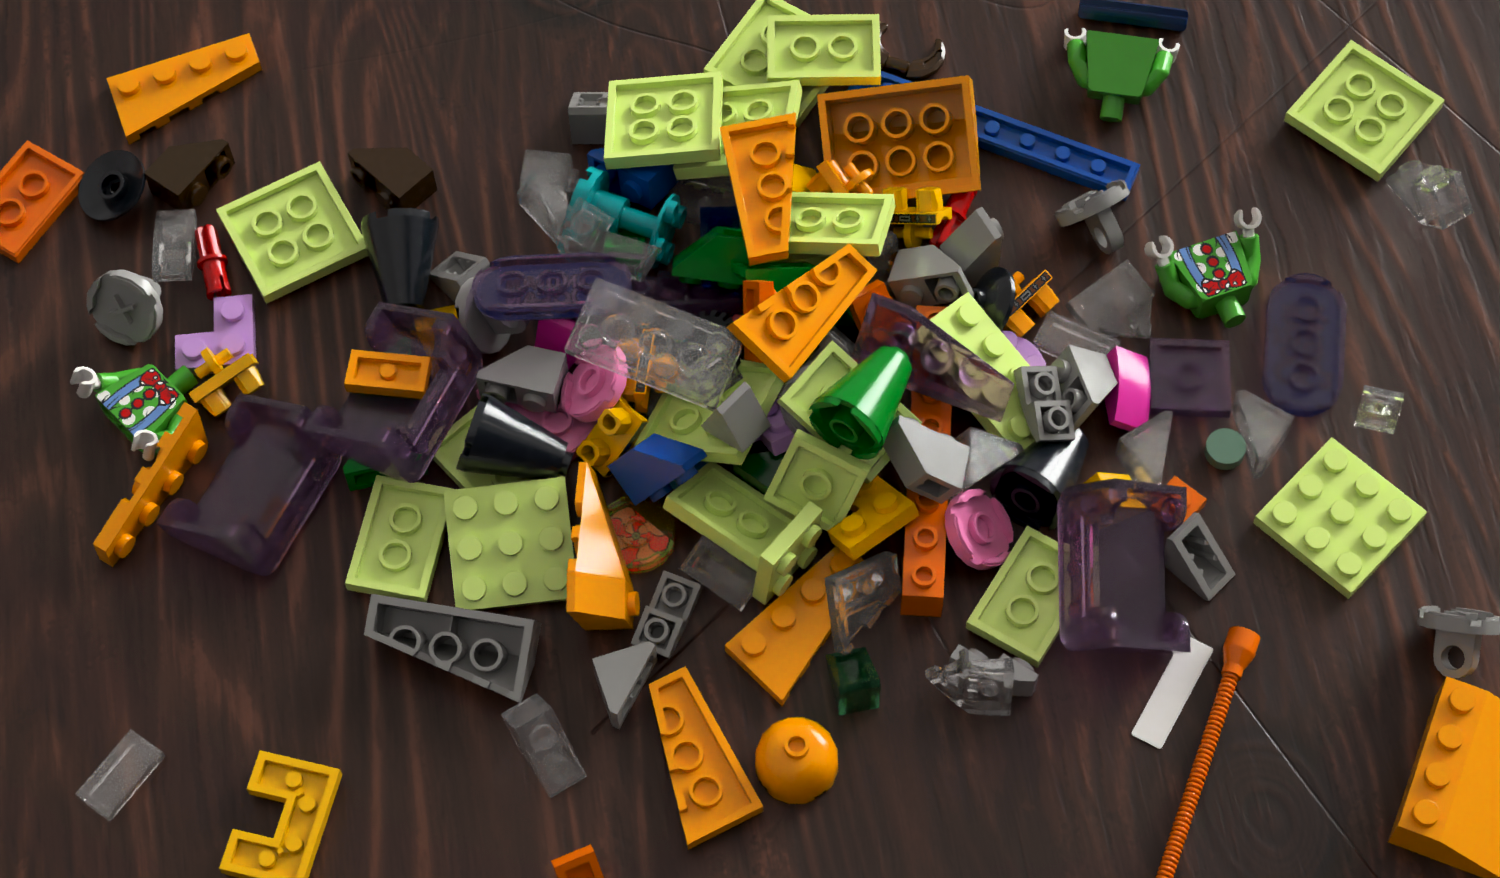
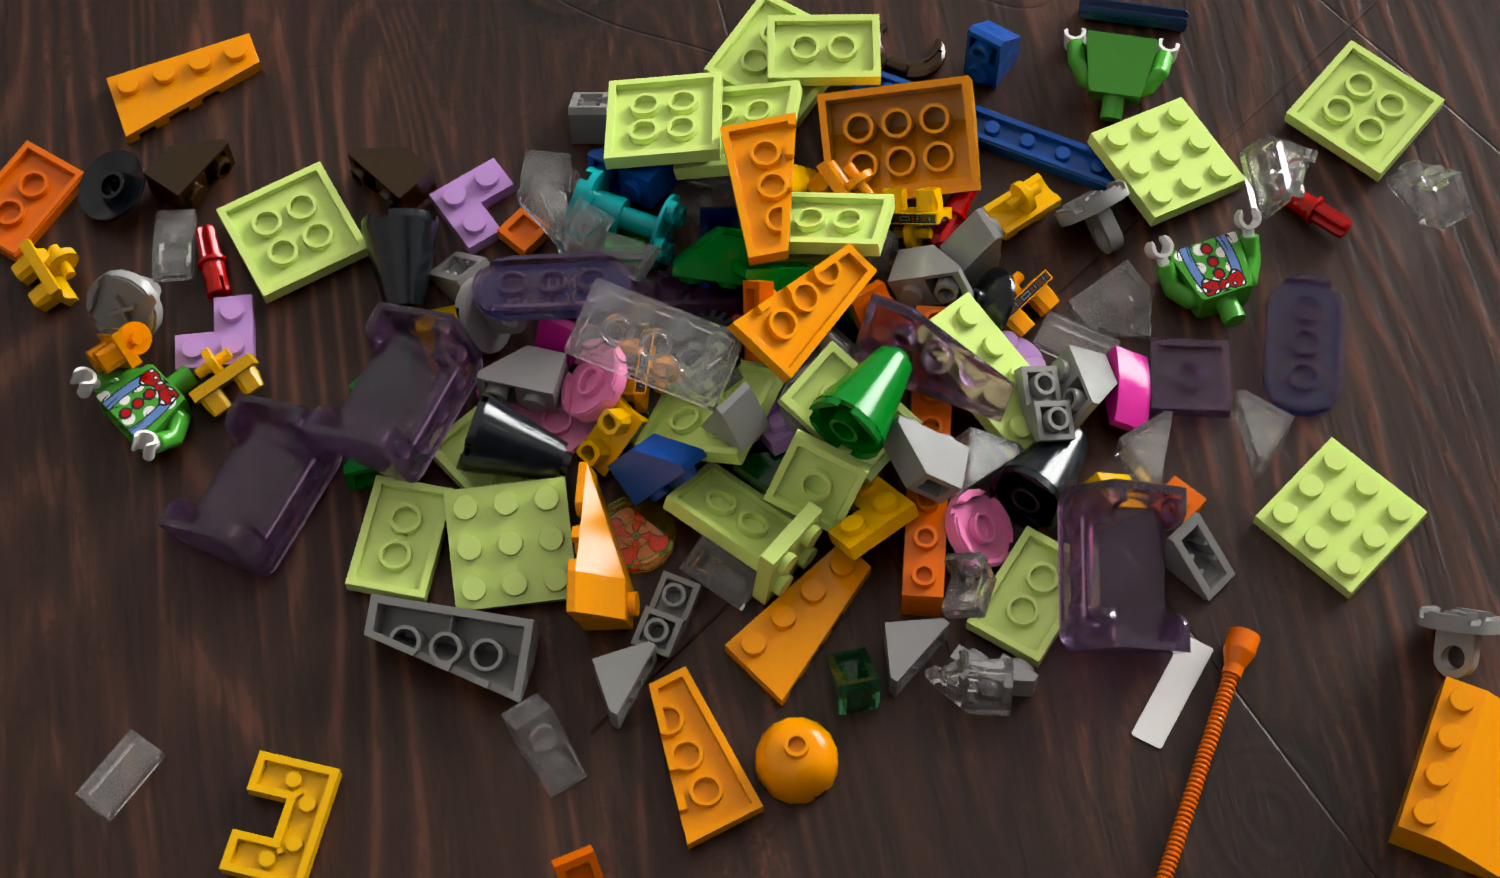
(52, 269): none -> yellow hips
(120, 347): none -> light orange hips
(152, 486): light orange wing -> none
(388, 374): light orange plate -> none
(465, 202): none -> lavender plate
(522, 233): none -> orange plate
(859, 596): clear wing -> none
(910, 647): none -> light grey slope
(969, 585): none -> clear bracket
(990, 53): none -> blue slope
(1022, 205): none -> yellow hips
(1166, 161): none -> yellowish green plate
(1225, 449): sand green tile -> none
(1275, 172): none -> clear slope
(1318, 212): none -> red axle
(1379, 409): clear tile -> none

